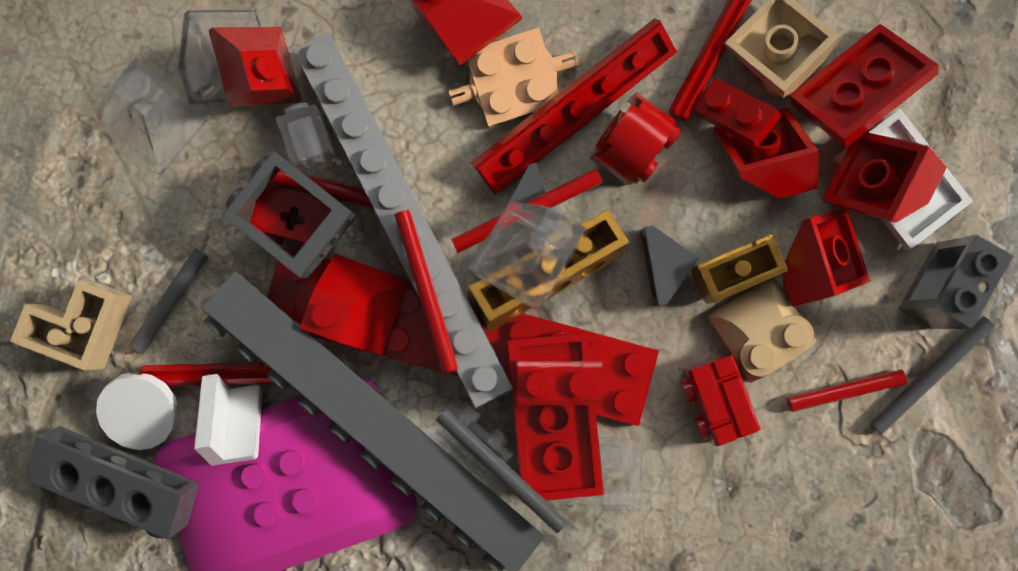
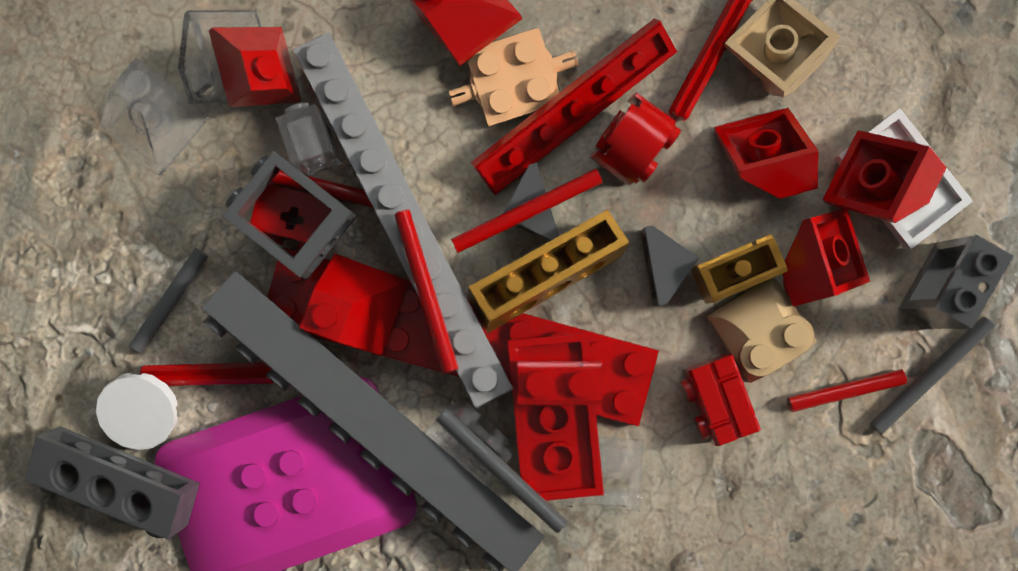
(81, 333): tan brick -> none
(228, 421): white panel -> none
(528, 252): clear slope -> none
(736, 112): red plate -> none
(863, 85): red plate -> none

